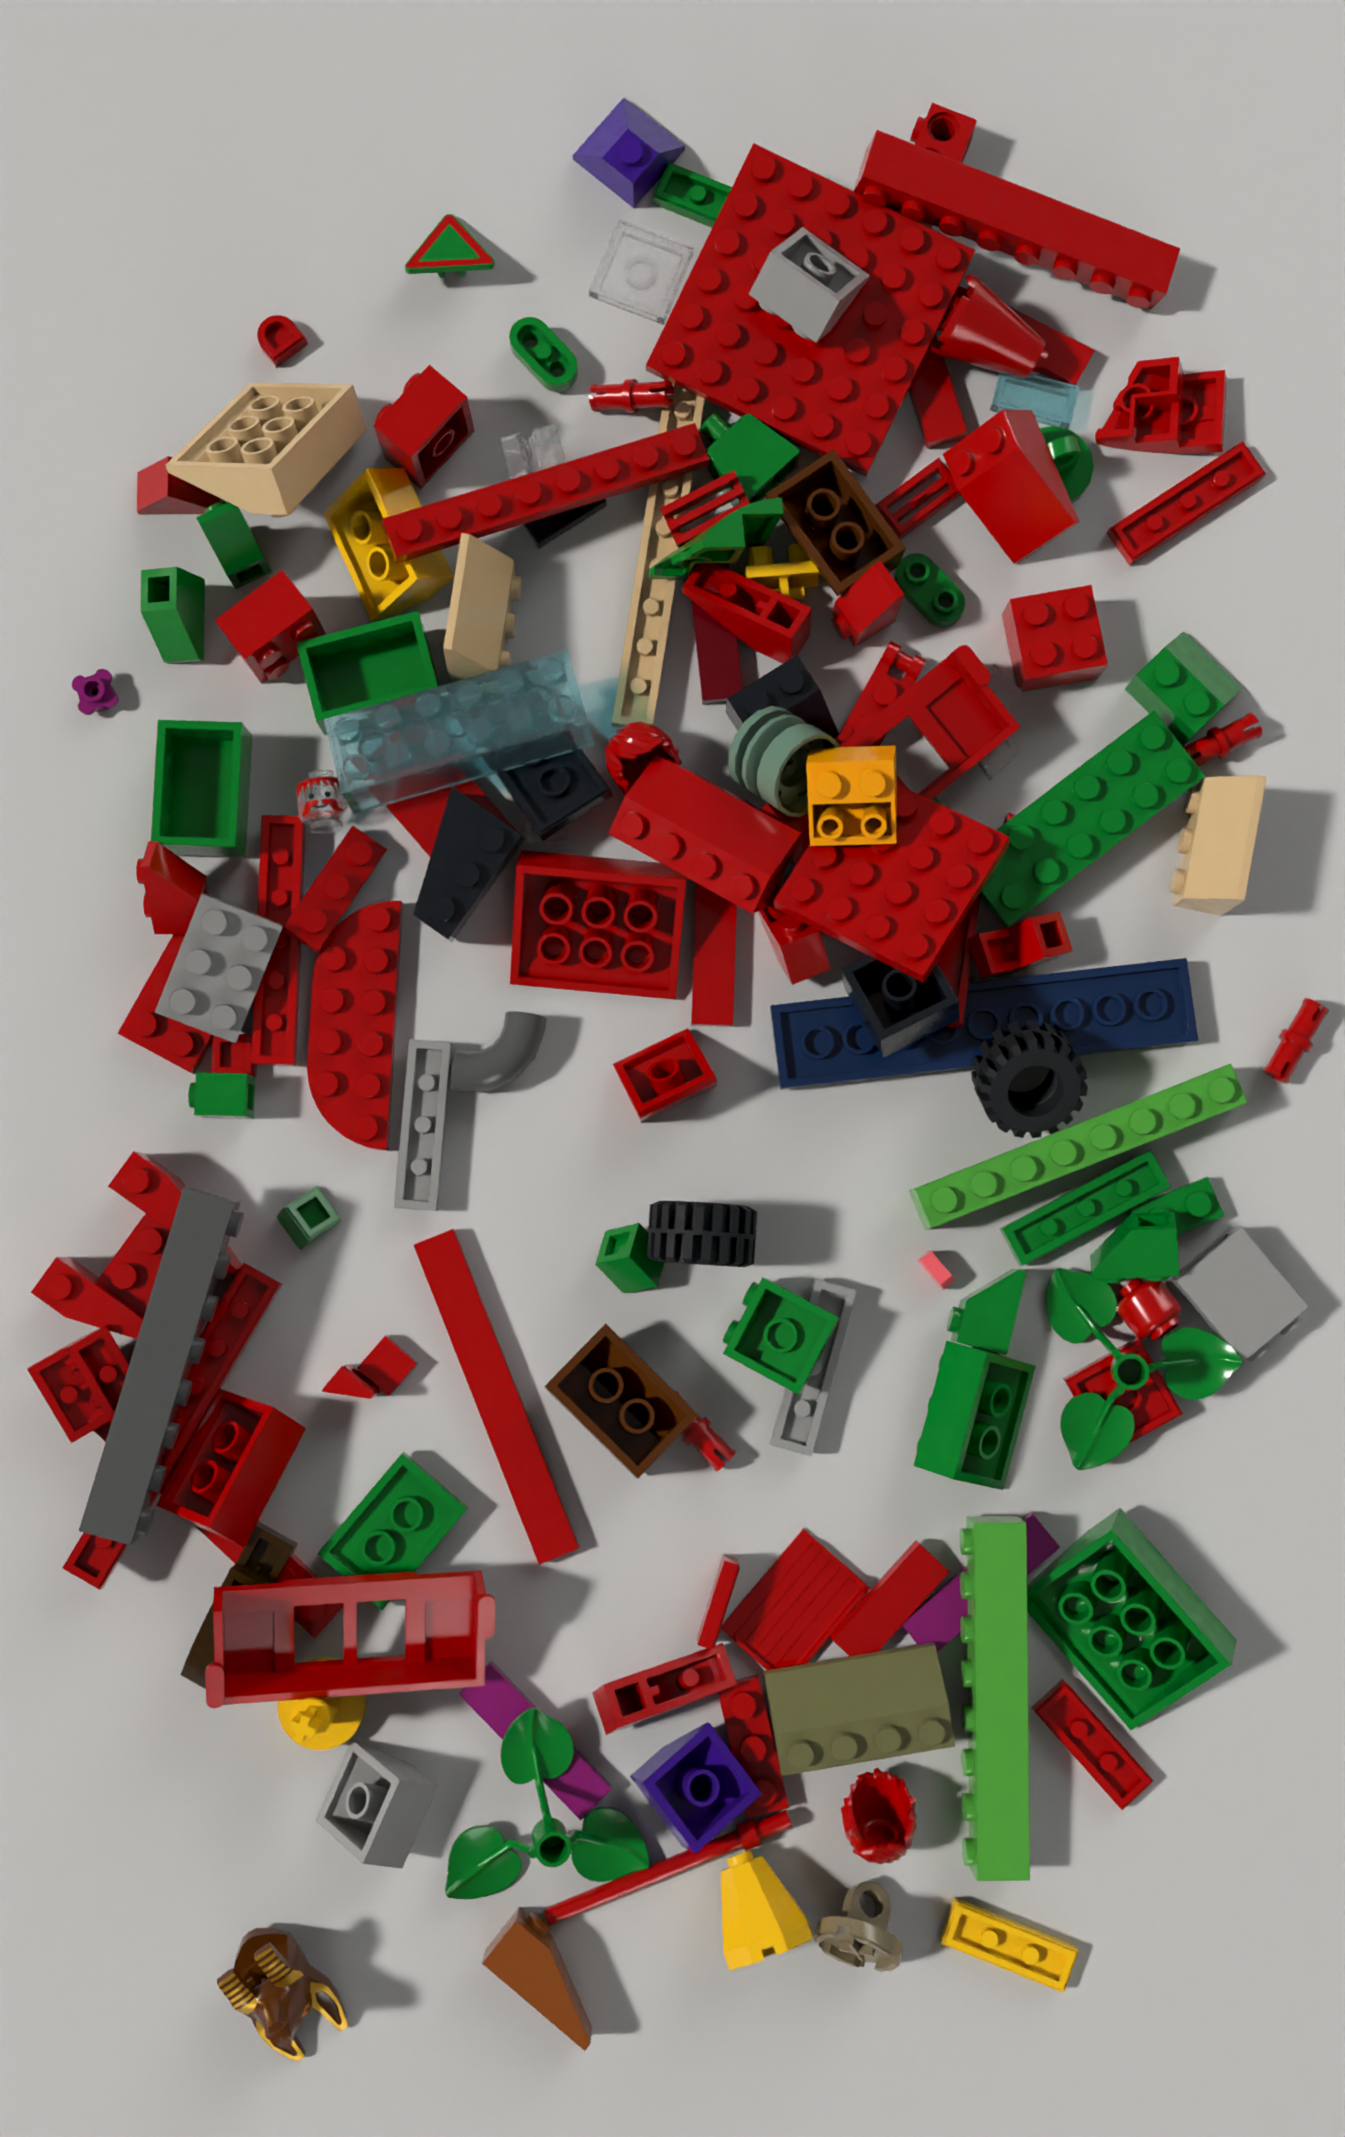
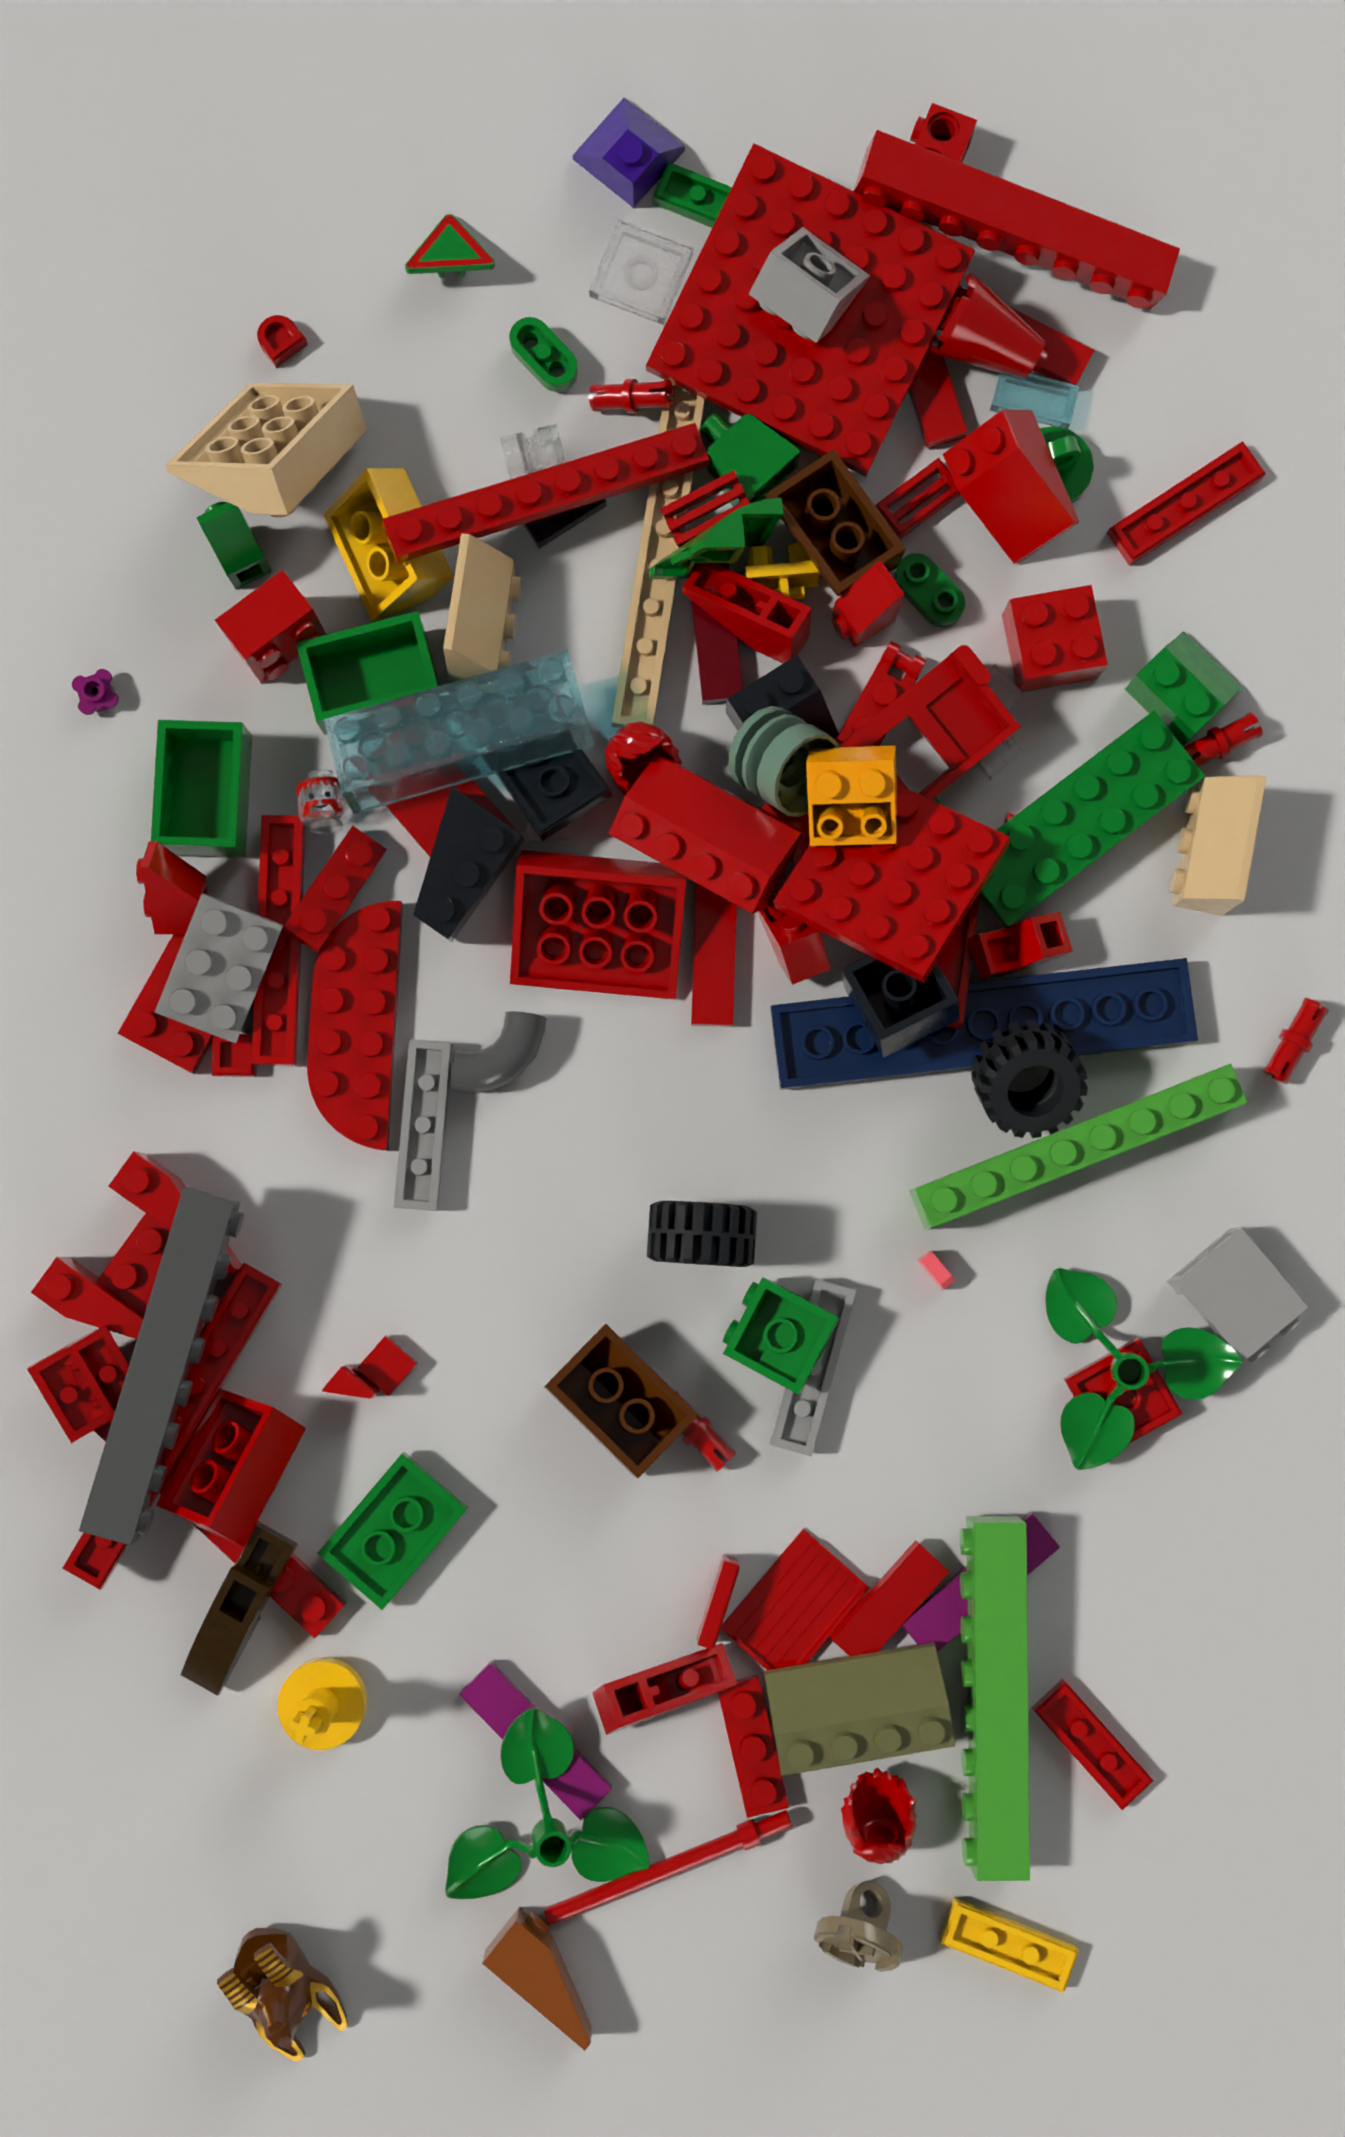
(167, 494): red slope -> none
(174, 612): green slope -> none
(223, 1095): green brick -> none
(254, 1637): red piece -> none
(308, 1217): green slope -> none
(376, 1805): light grey slope -> none
(424, 425): red brick -> none
(496, 1397): red tile -> none
(626, 1261): green panel -> none
(665, 1075): red slope -> none
(696, 1786): dark purple slope -> none
(758, 1912): yellow cone -> none
(974, 1416): green slope -> none
(988, 1314): green slope -> none
(1085, 1207): green plate -> none
(1128, 1620): green slope -> none
(1138, 1248): green slope -> none
(1149, 1309): red head -> none
(1168, 410): red slope -> none
(1192, 1204): green plate -> none

